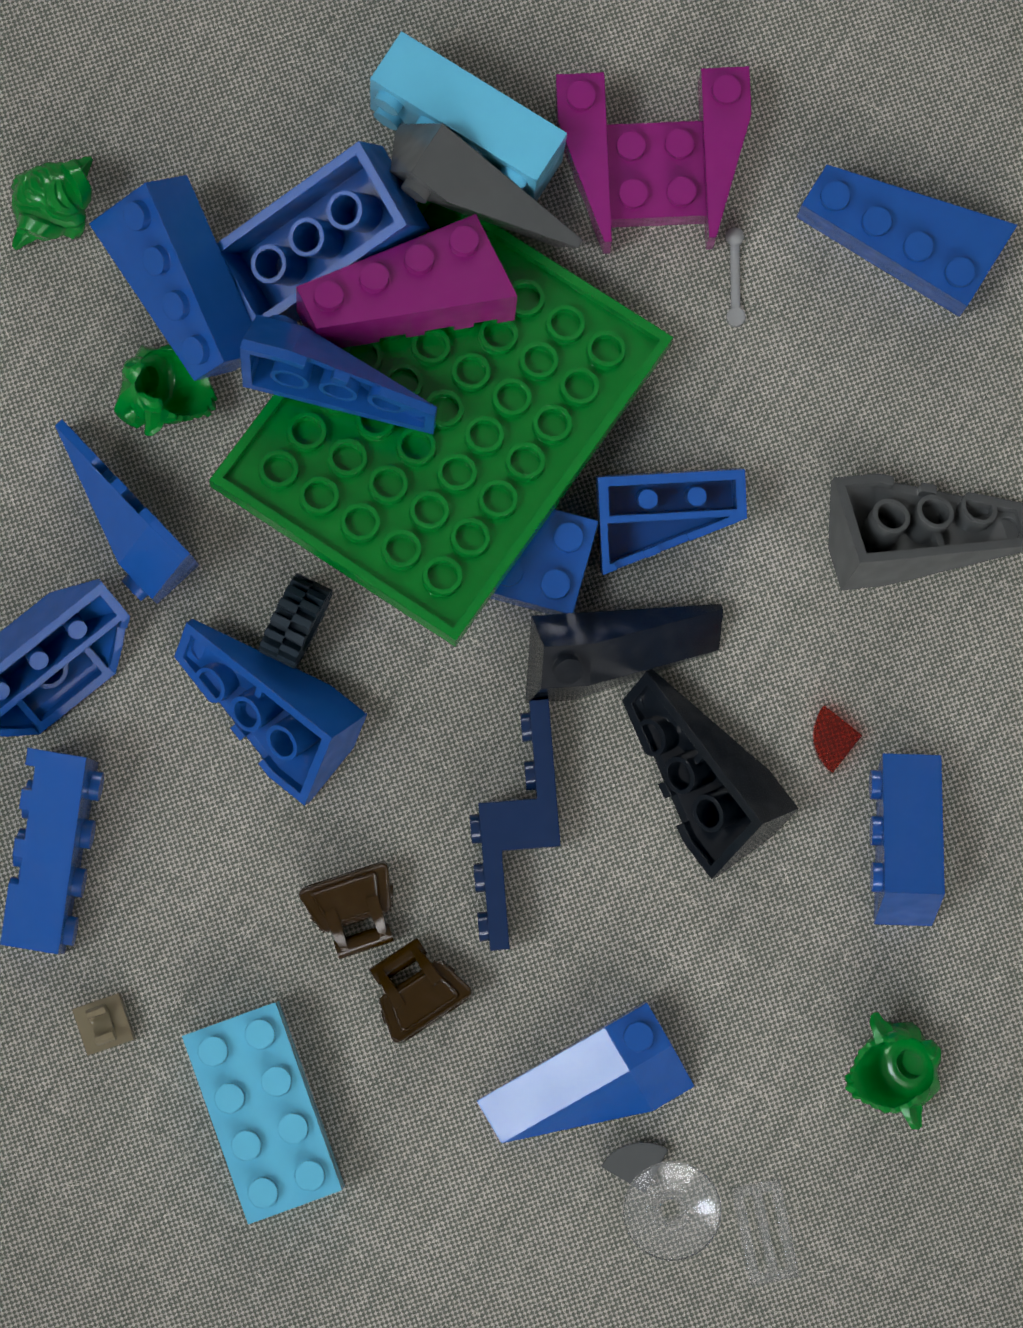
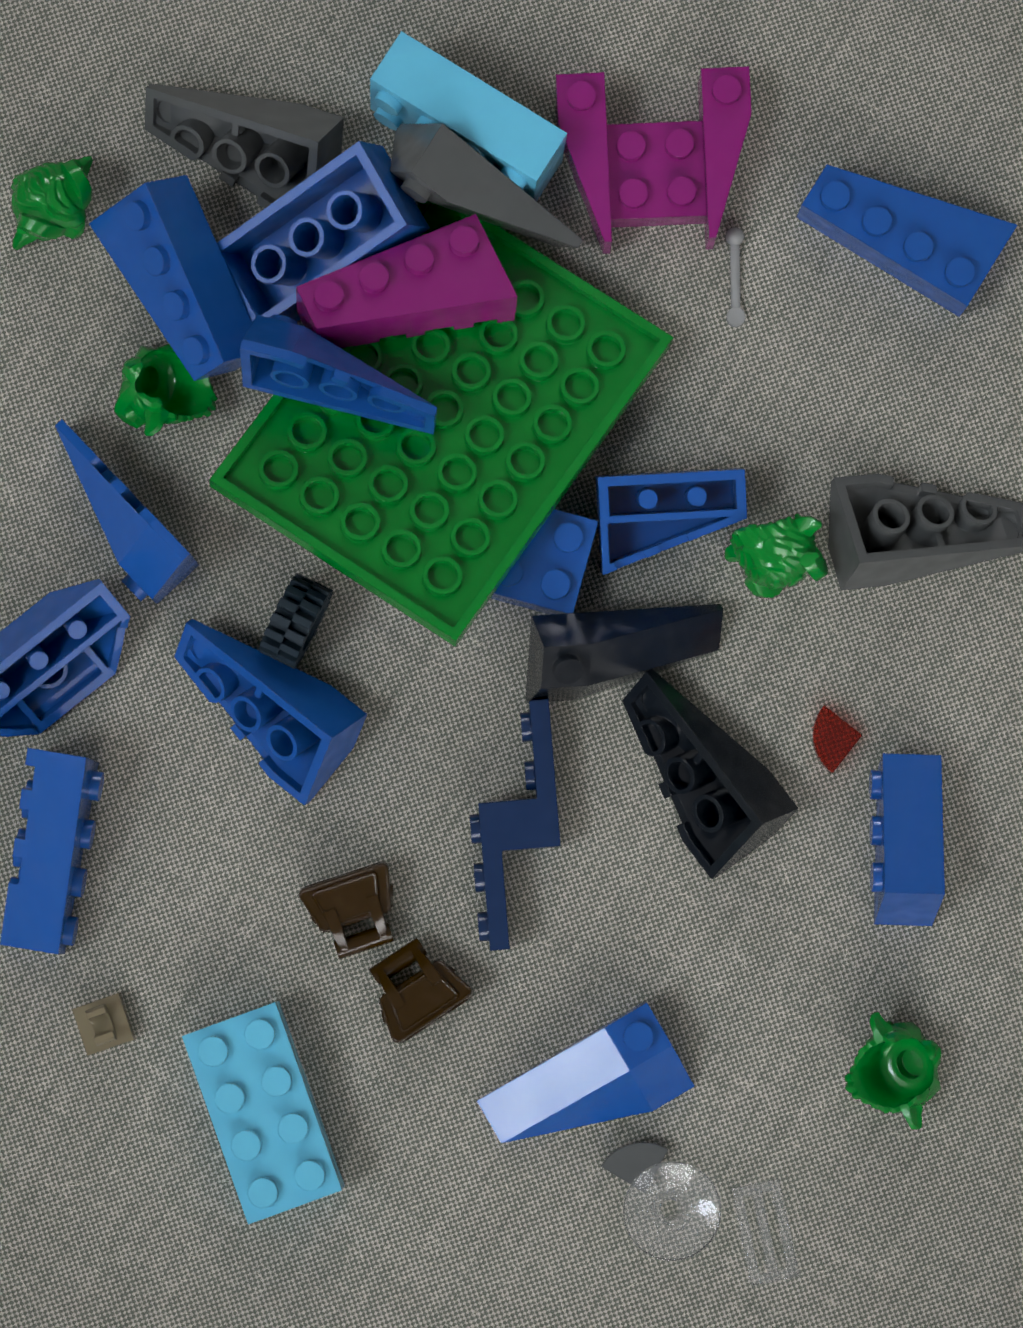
(248, 139): none -> dark grey wedge
(777, 554): none -> green hair

